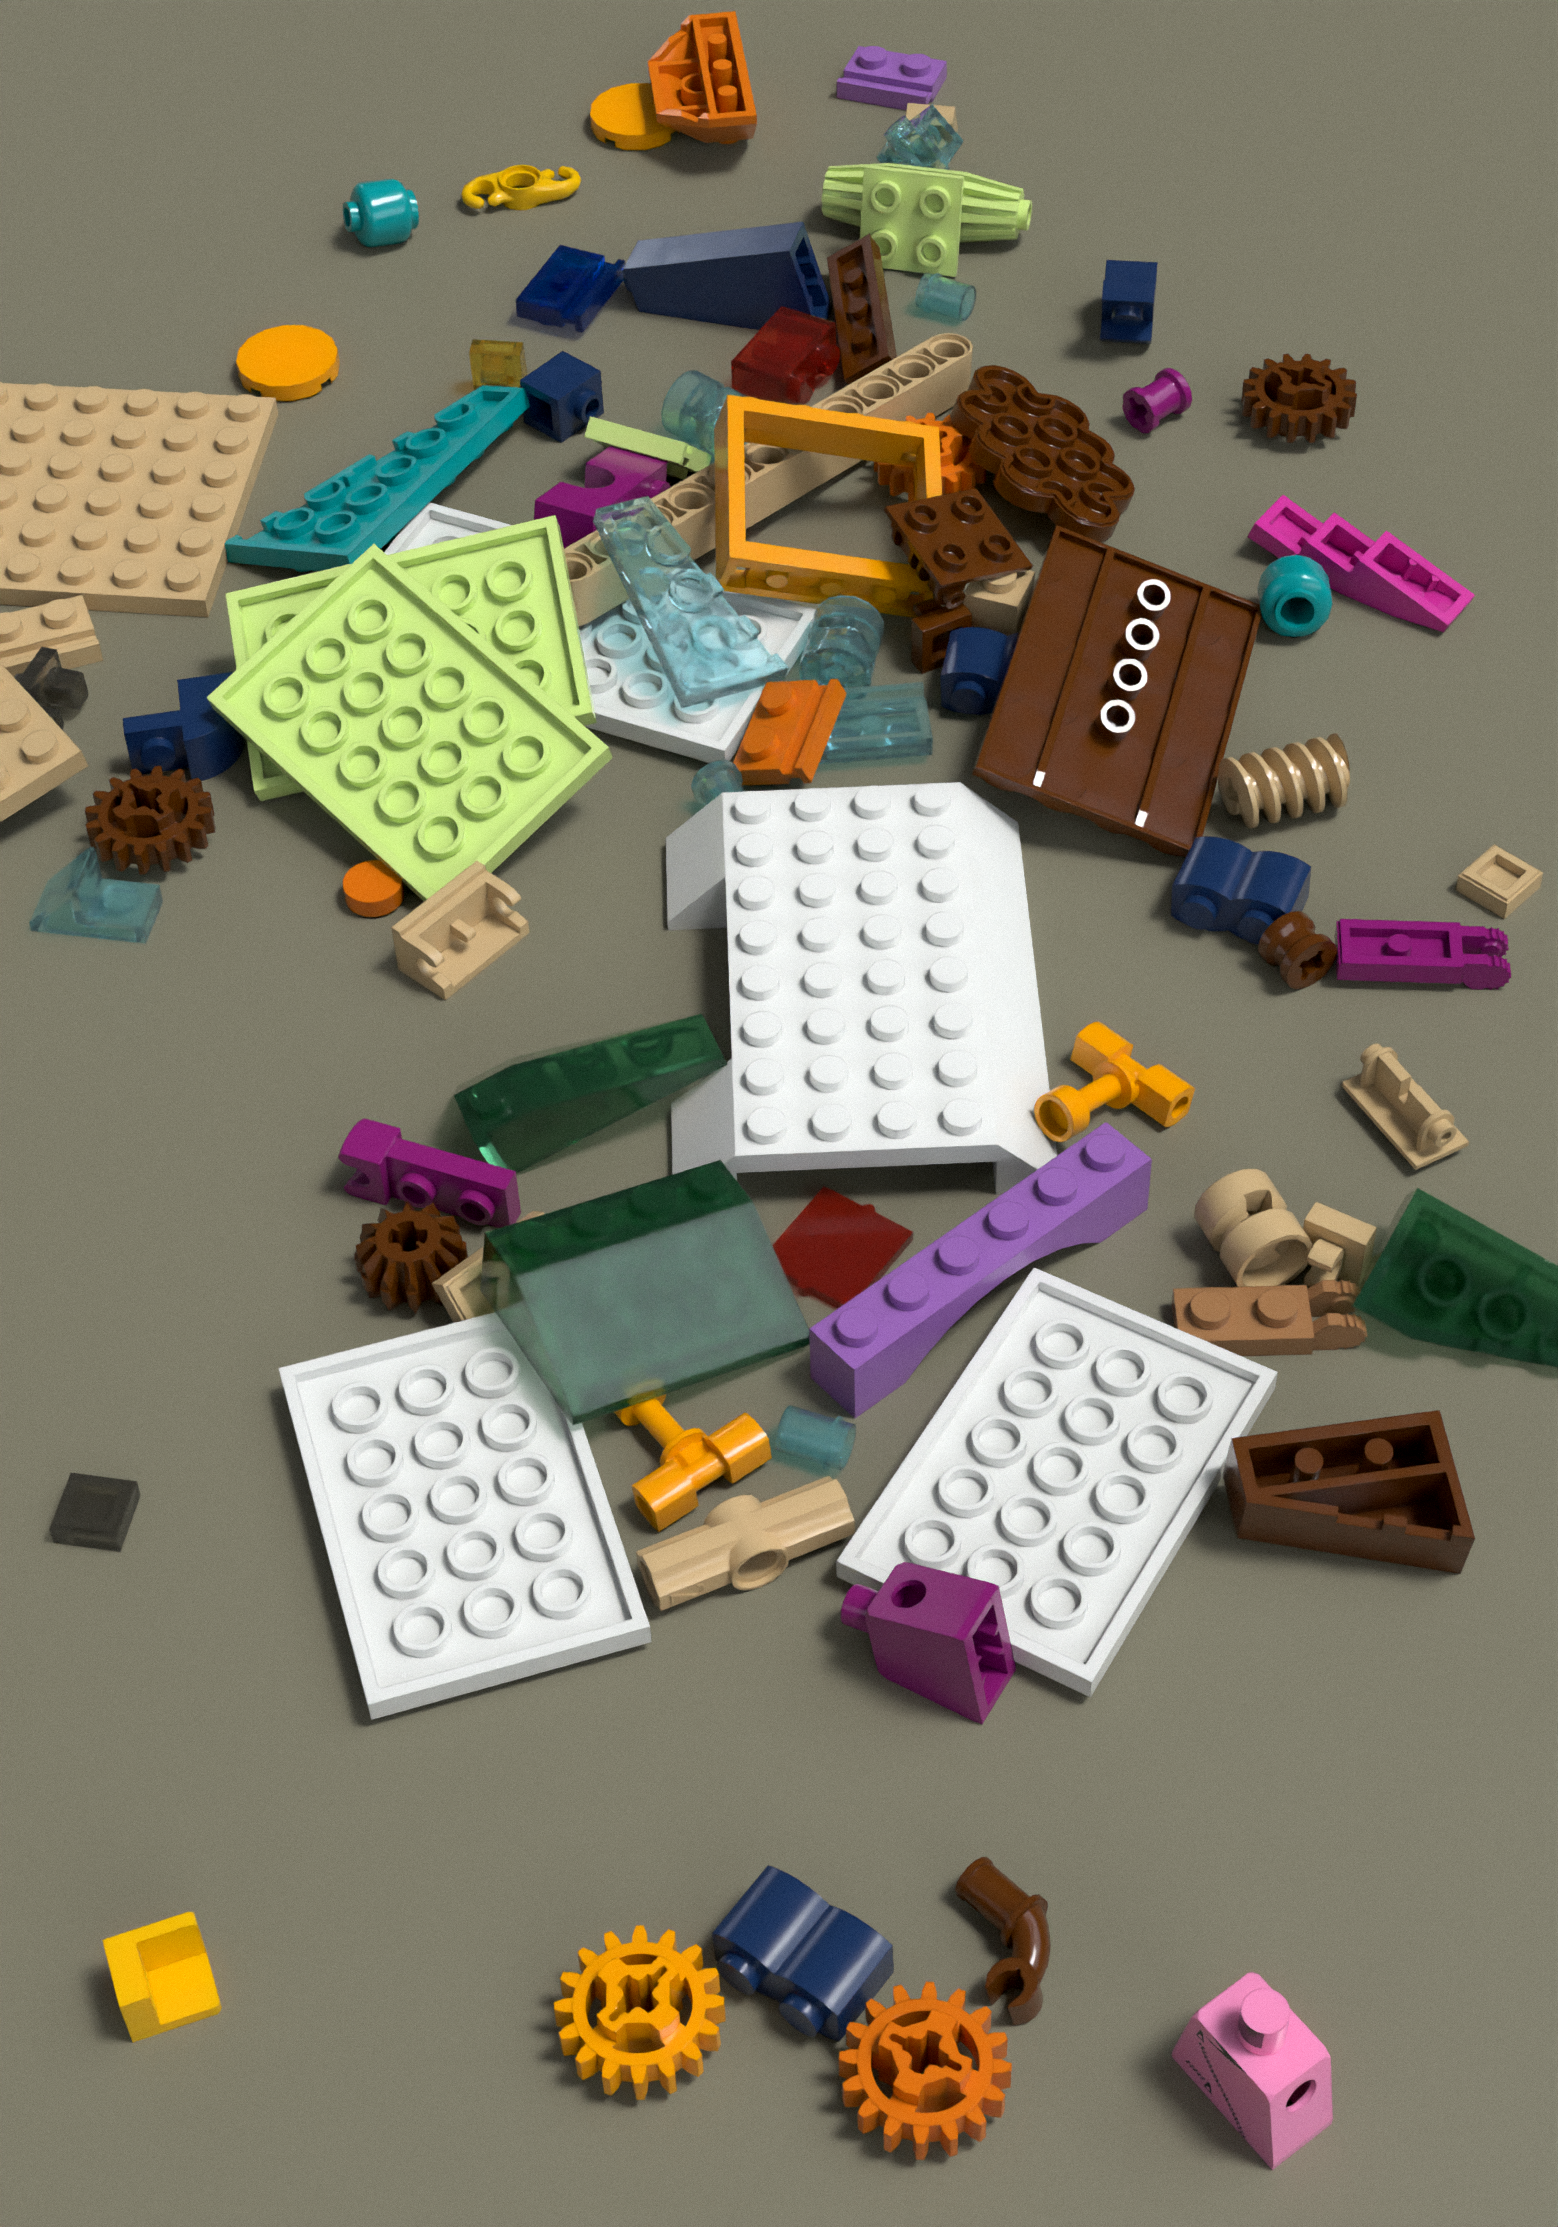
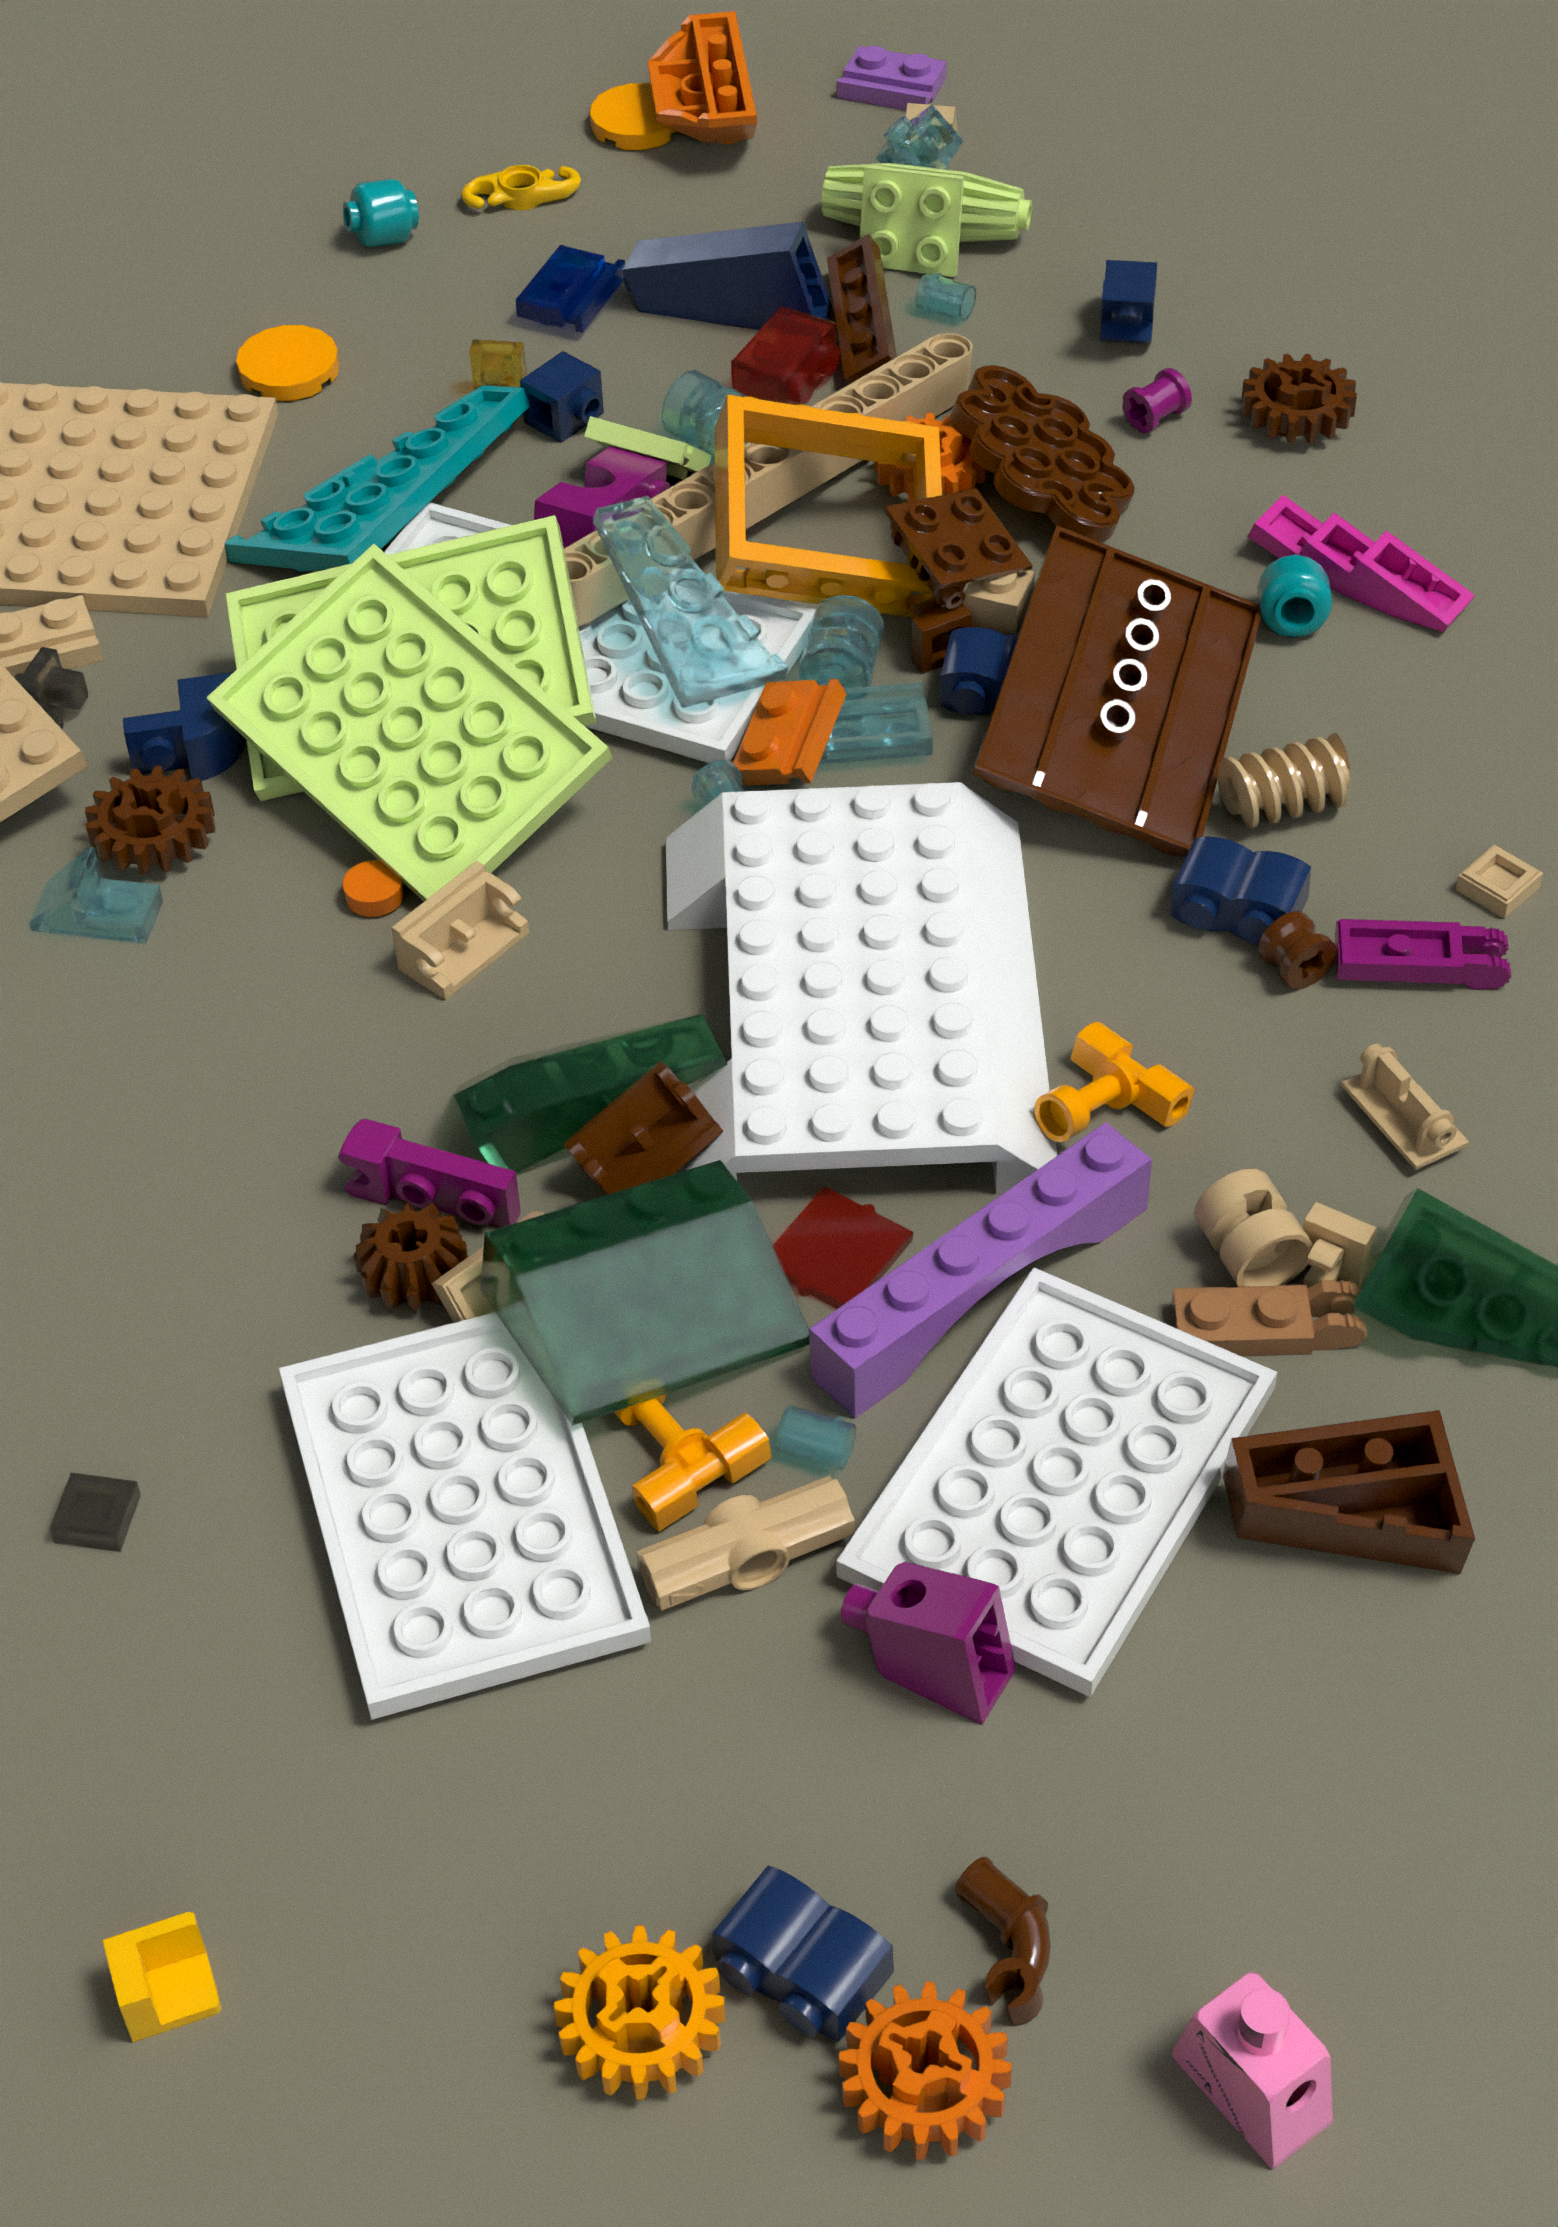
(643, 1133): none -> reddish brown hinge

